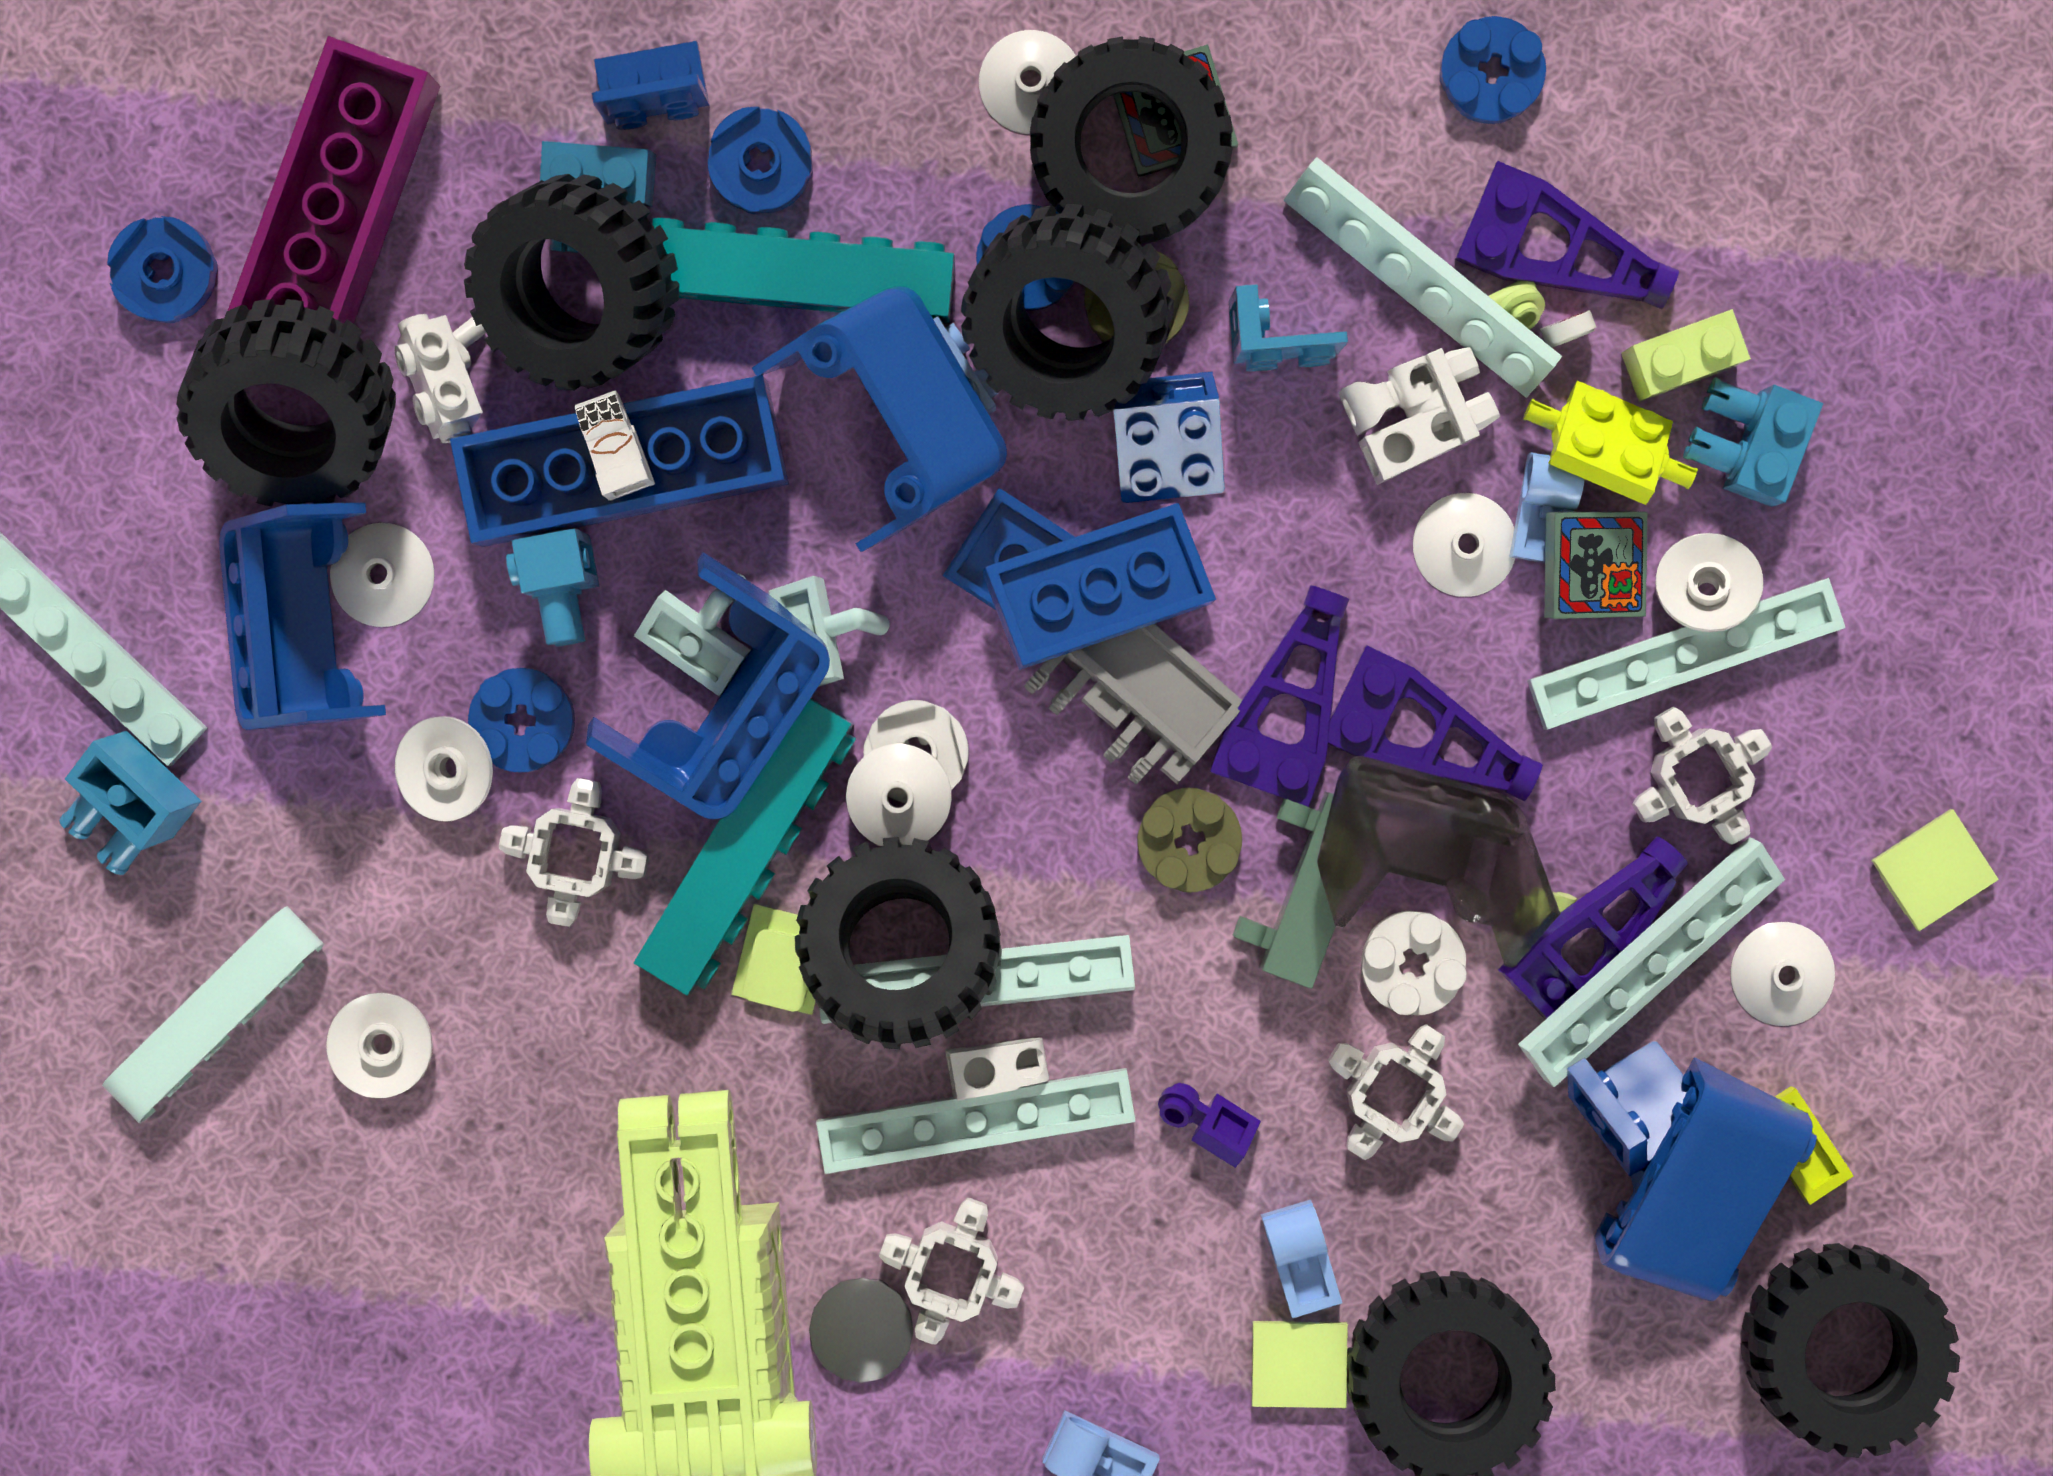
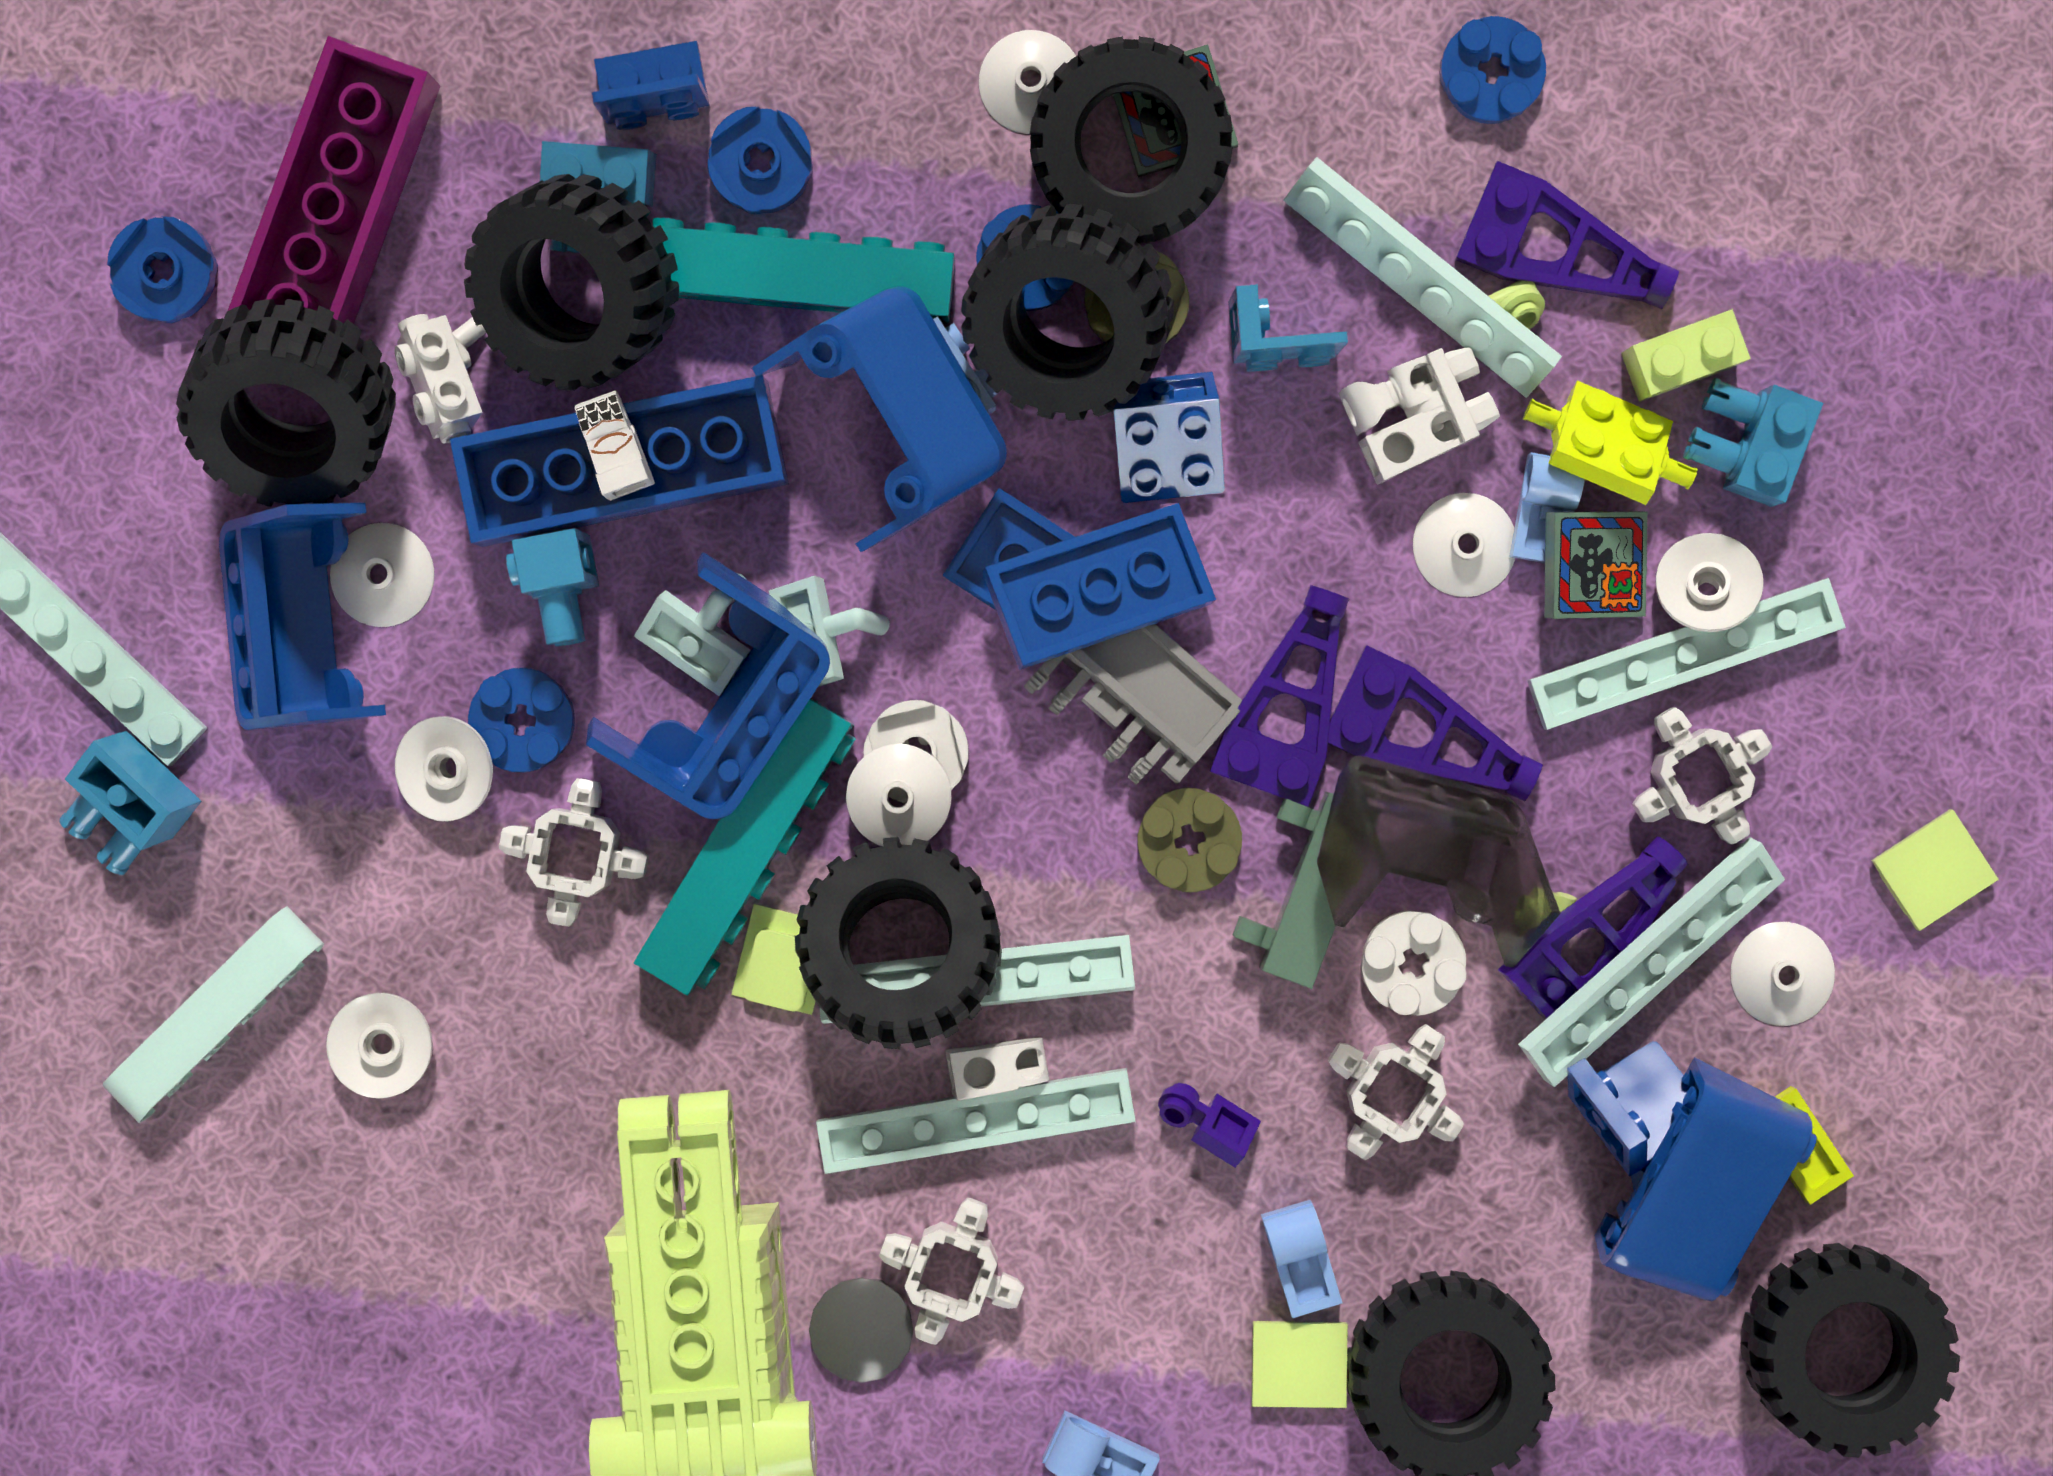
(1568, 329): white tile -> none

